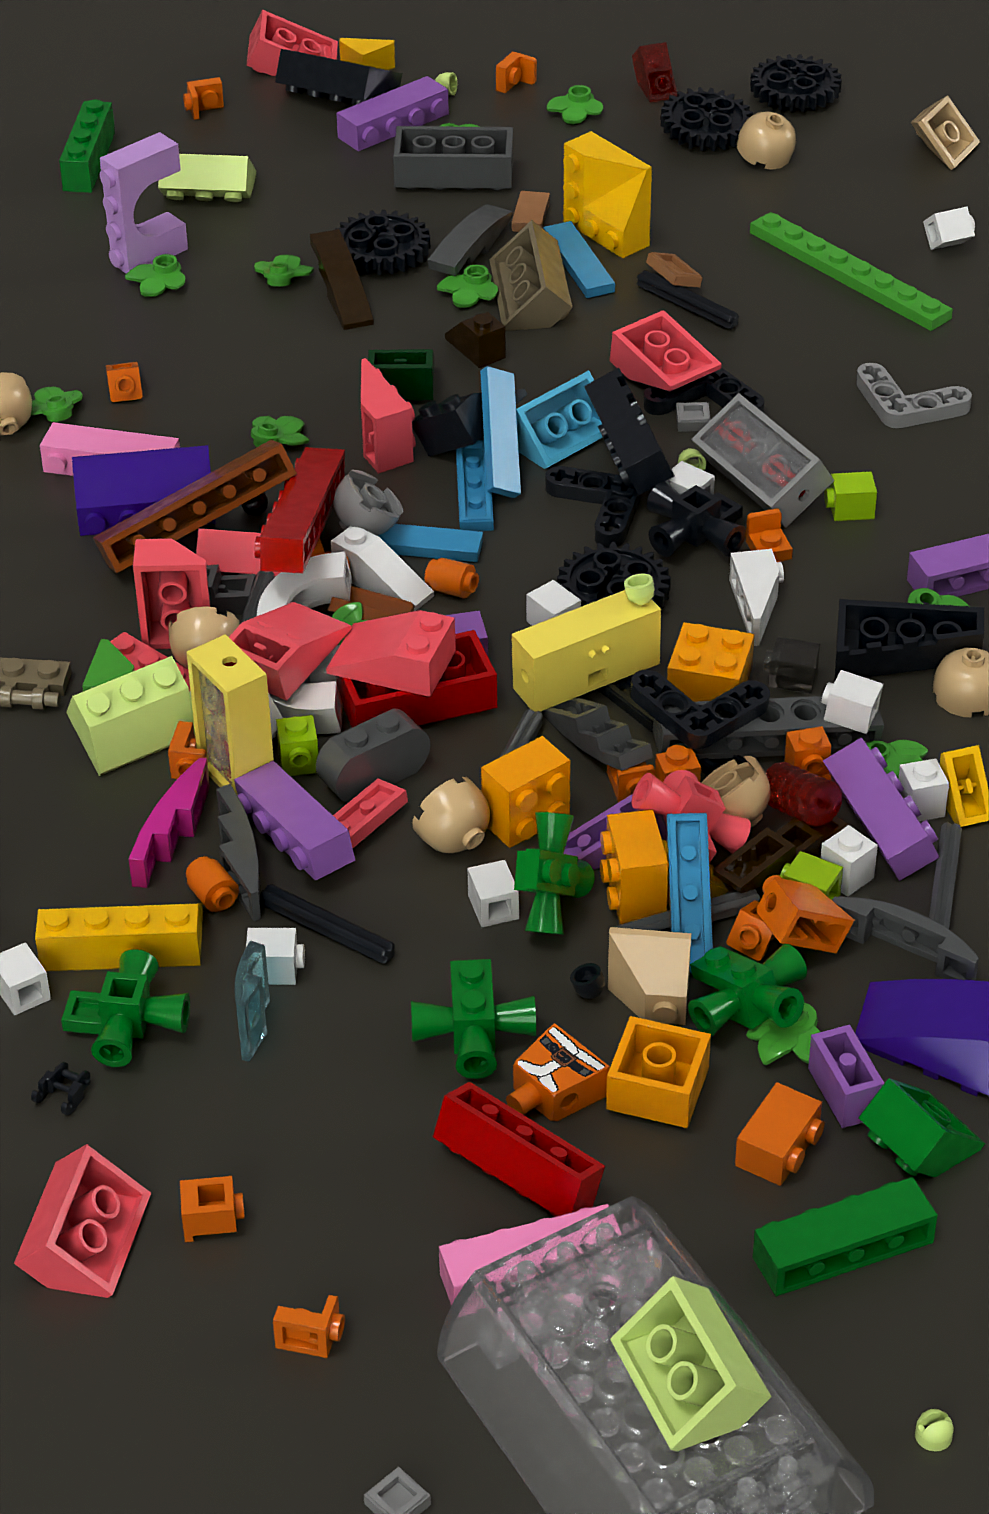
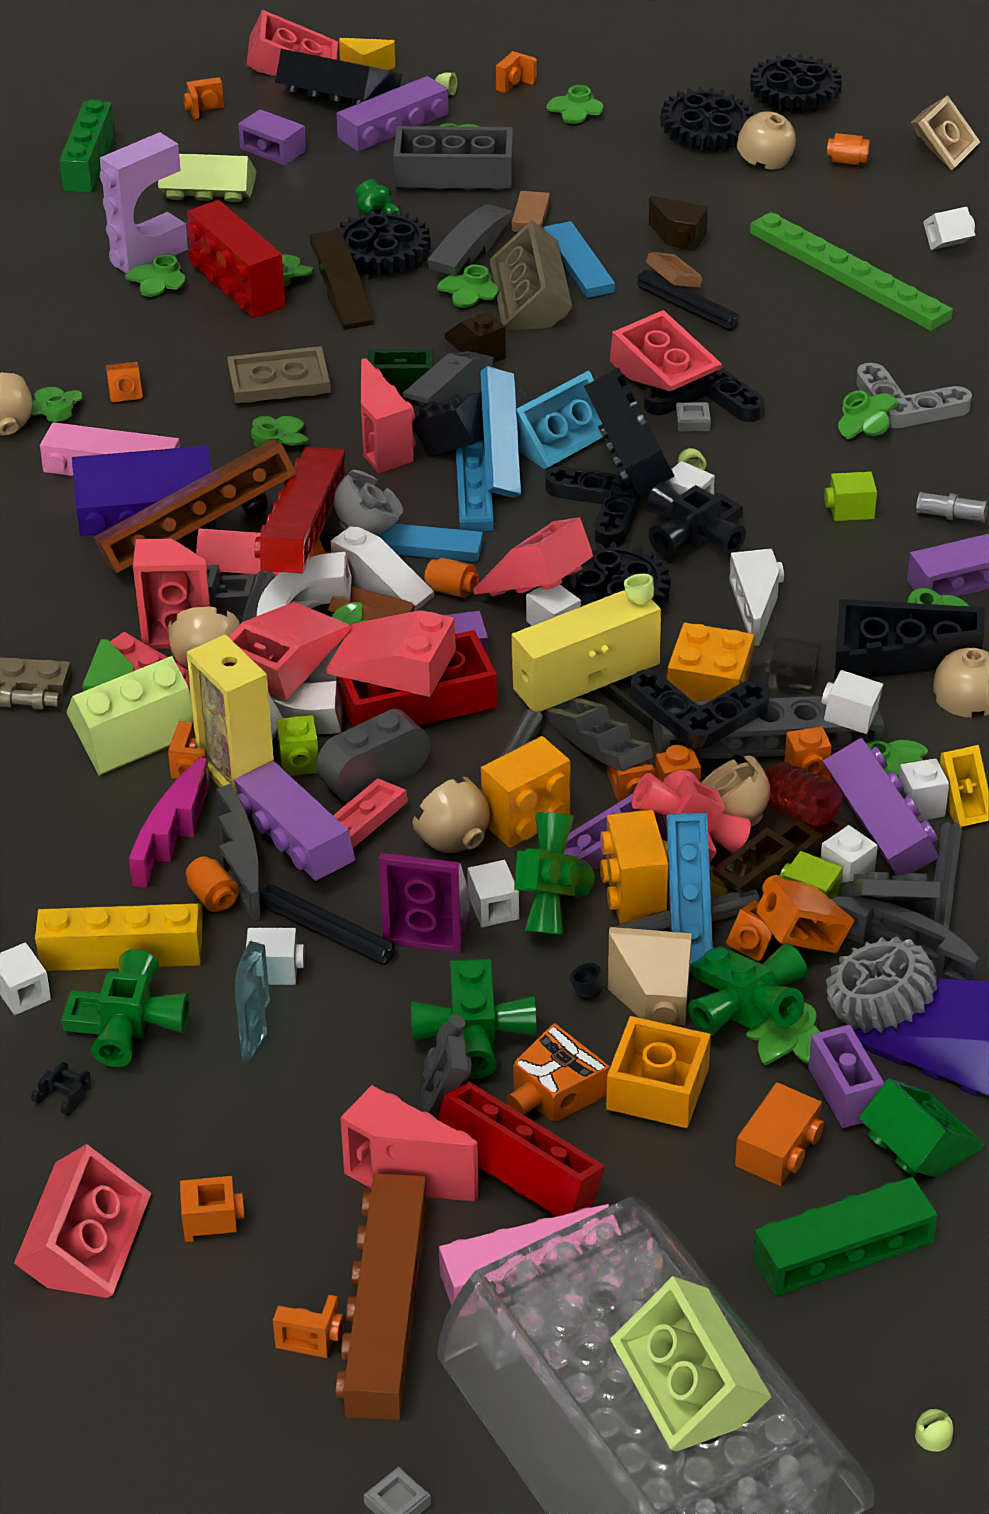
(236, 258): none -> red brick
(272, 137): none -> medium lavender brick
(278, 375): none -> dark tan plate
(375, 198): none -> green animal
(384, 1298): none -> dark orange brick
(395, 1138): none -> coral slope
(423, 902): none -> magenta slope
(445, 1065): none -> dark grey plate
(452, 375): none -> dark grey slope
(540, 560): none -> coral slope
(607, 194): yellow slope -> none
(654, 71): clear red slope -> none
(678, 222): none -> dark brown slope
(762, 459): brick -> none
(765, 532): orange bracket -> none
(848, 149): none -> orange brick
(865, 414): none -> bright green plate
(881, 984): none -> light grey gear
(901, 887): none -> dark grey plate
(952, 507): none -> light grey pin

